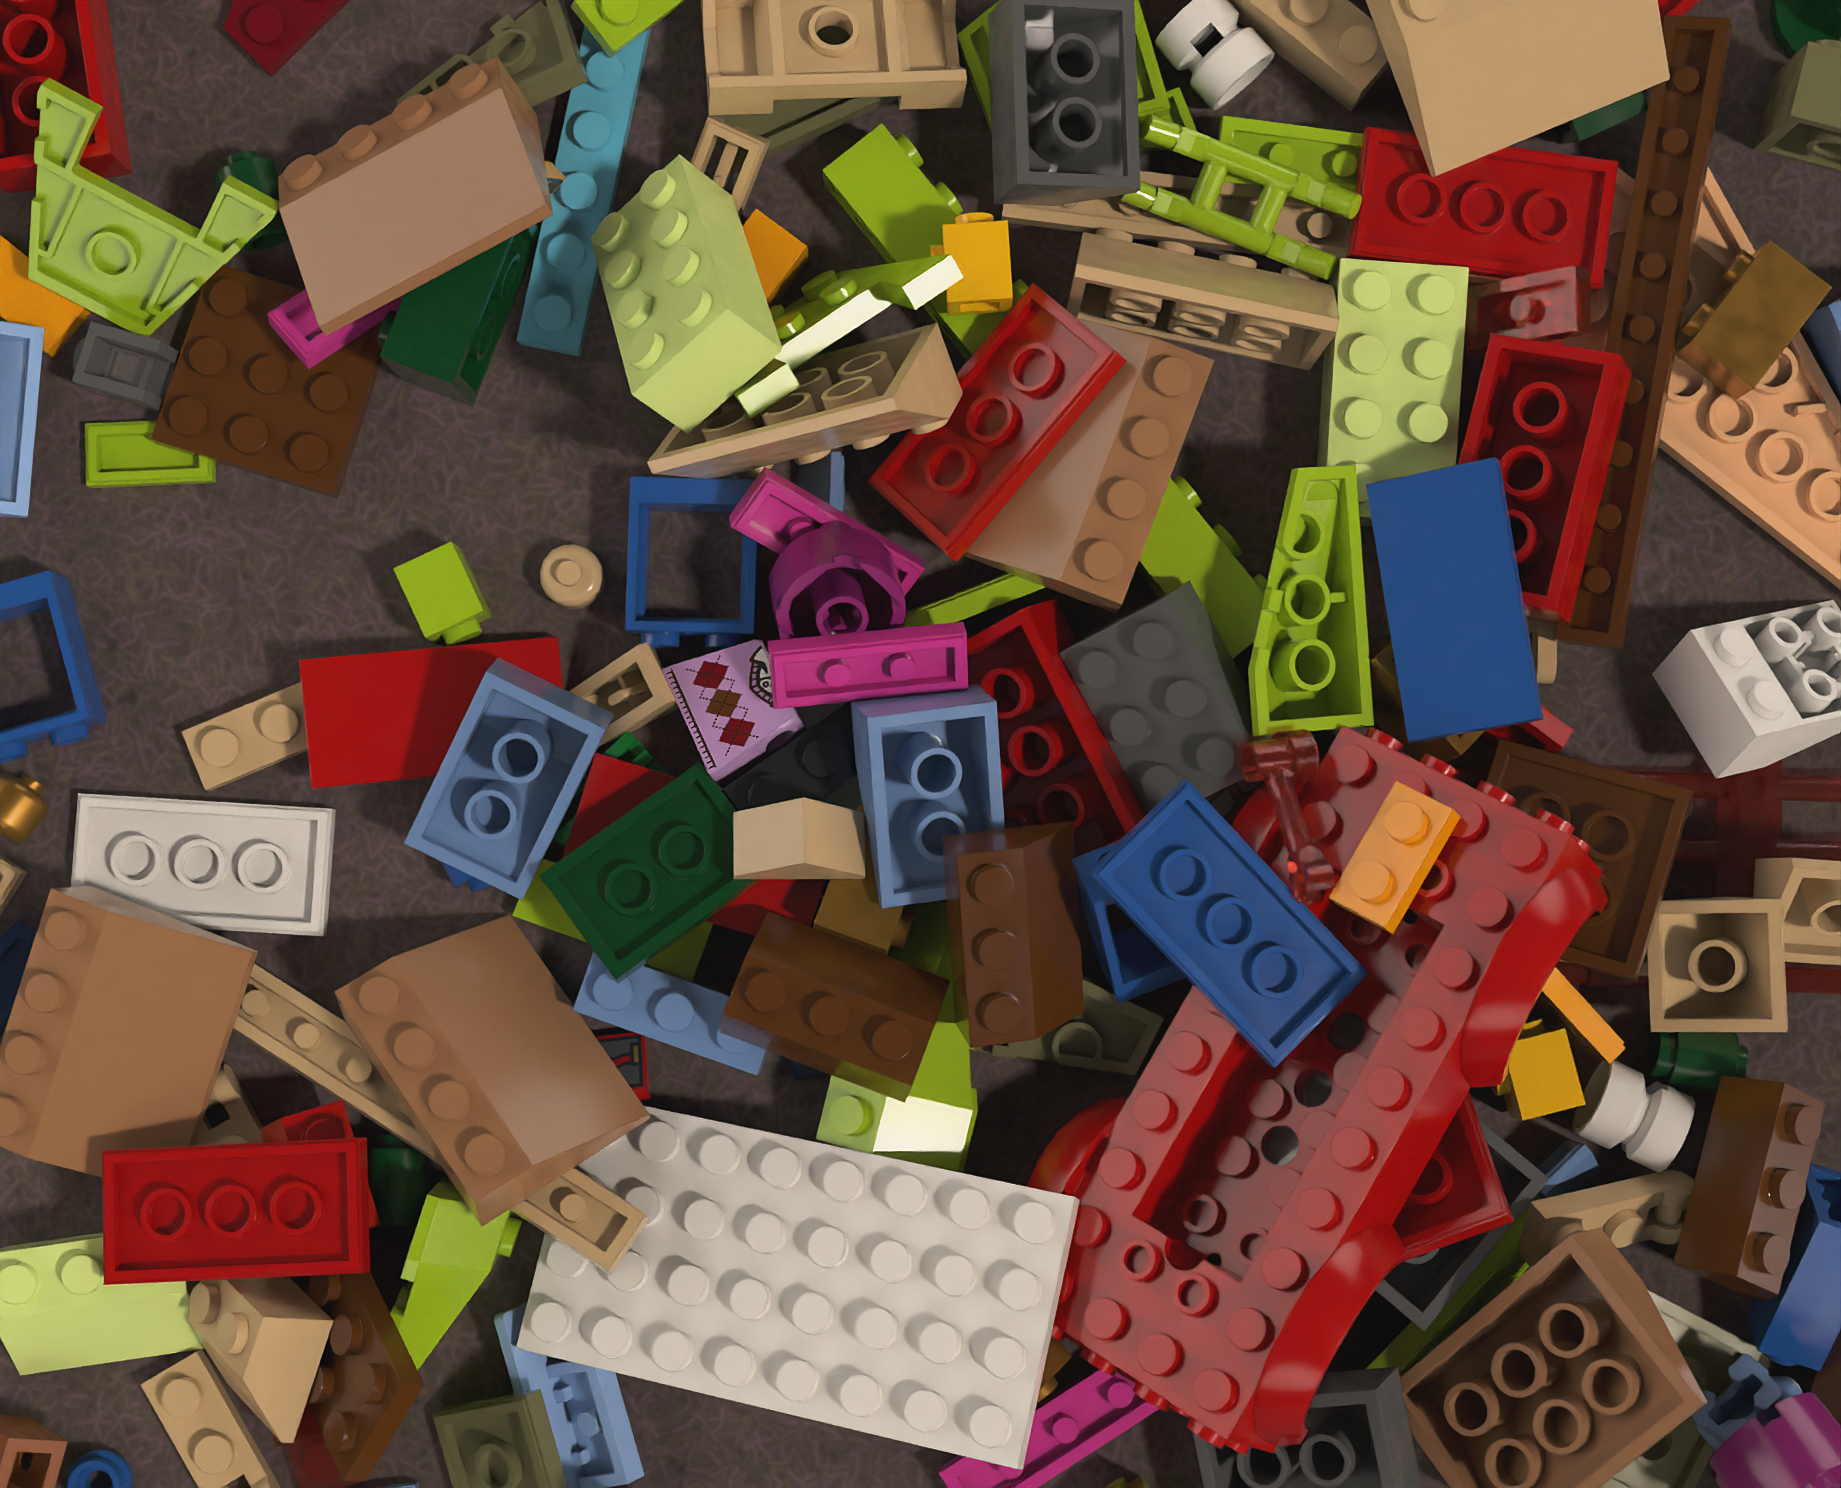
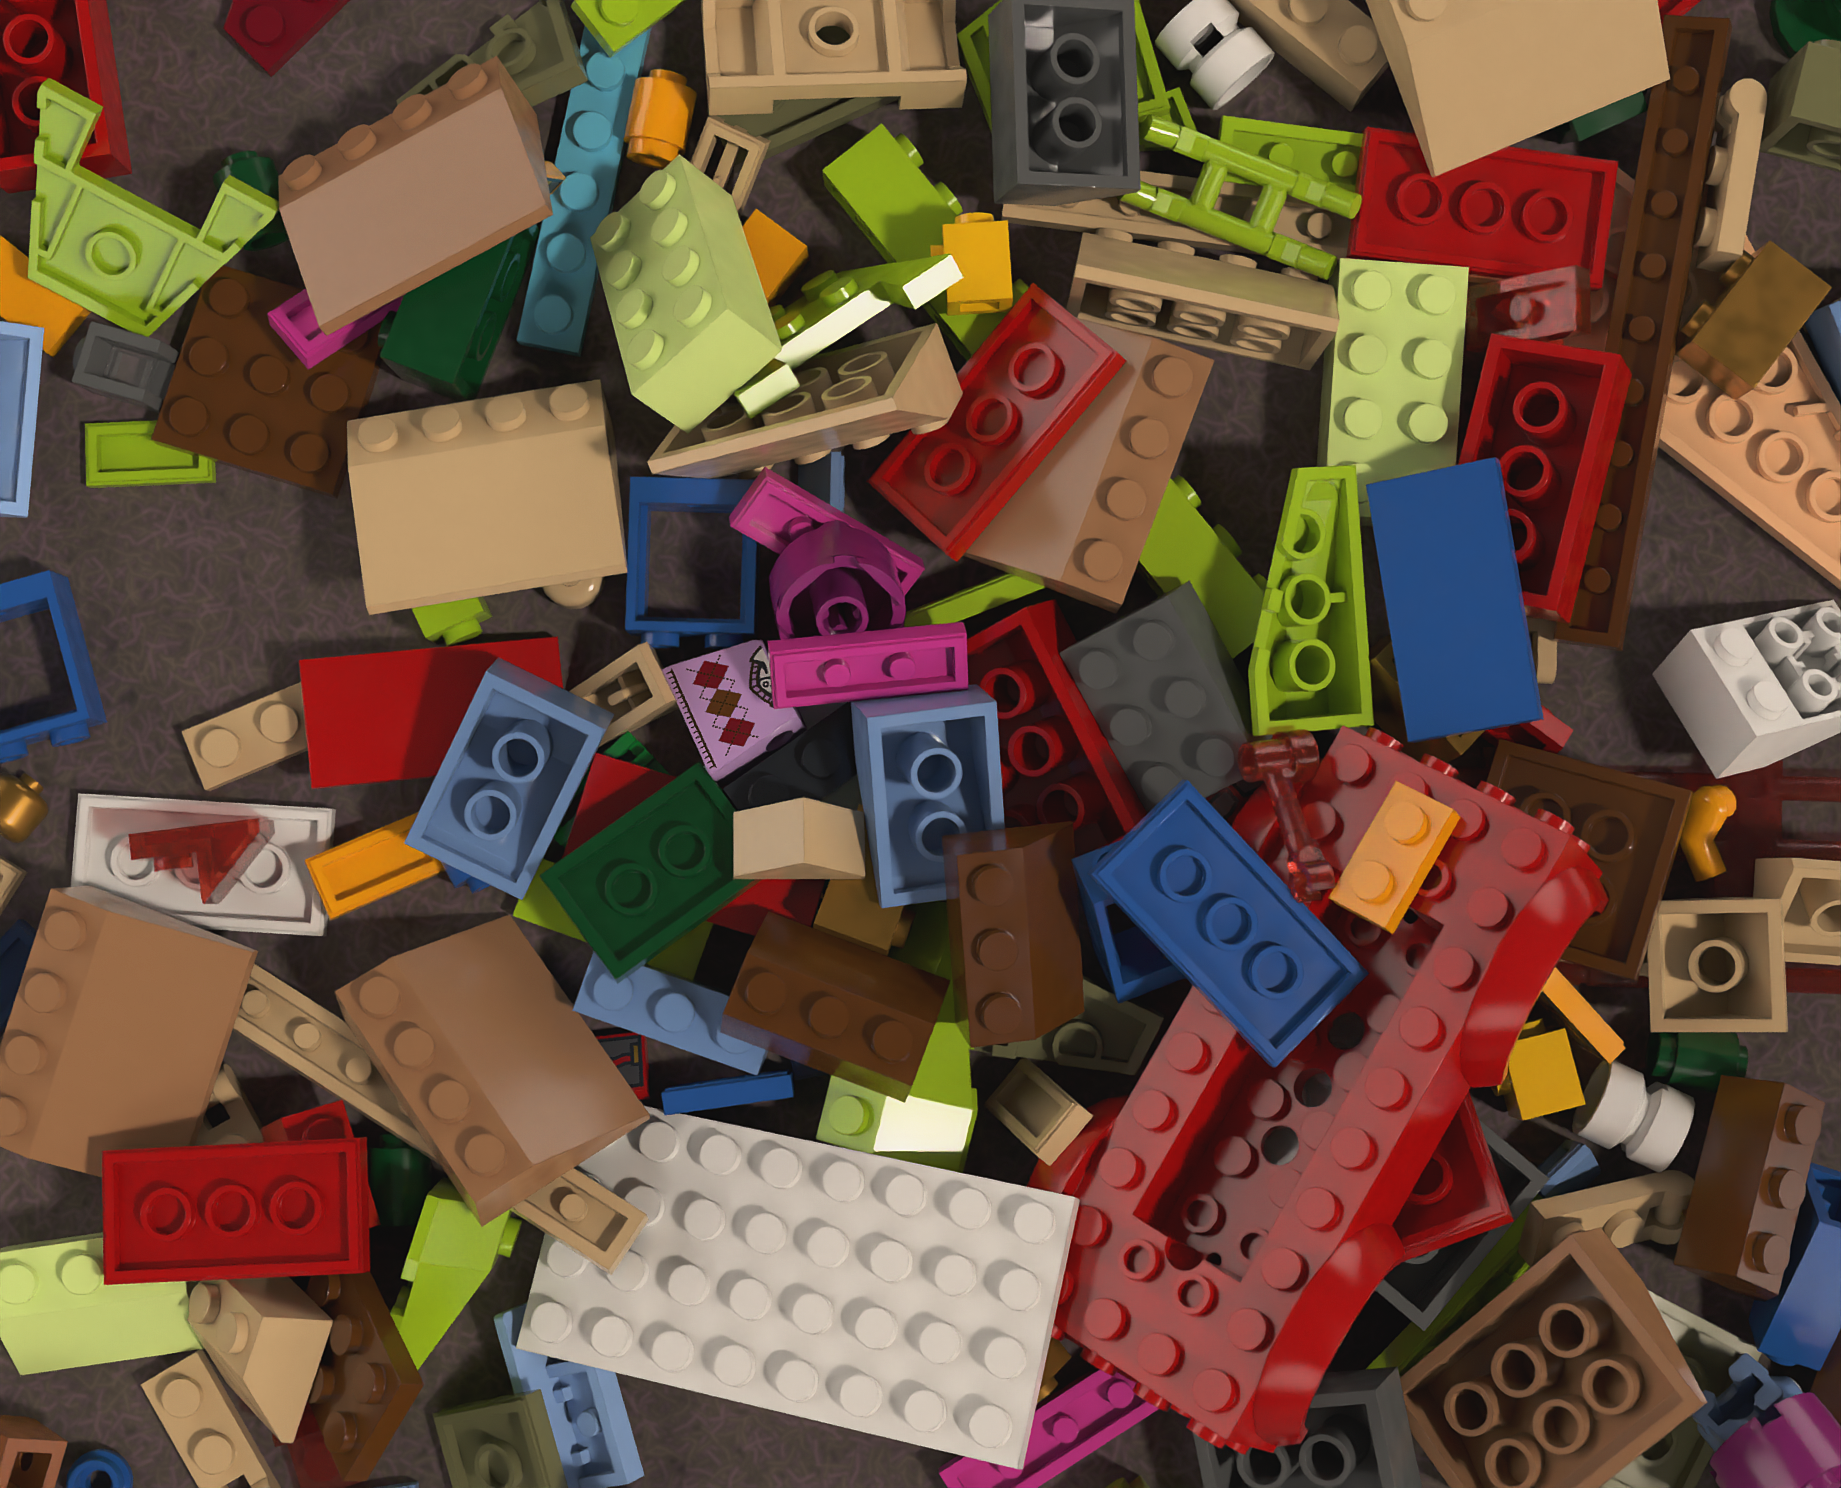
(221, 851): none -> clear red slope
(369, 868): none -> light orange tile
(486, 497): none -> tan slope
(659, 118): none -> light orange brick
(728, 1091): none -> blue tile
(1037, 1111): none -> tan tile
(1705, 818): none -> light orange arm
(1731, 175): none -> tan plate

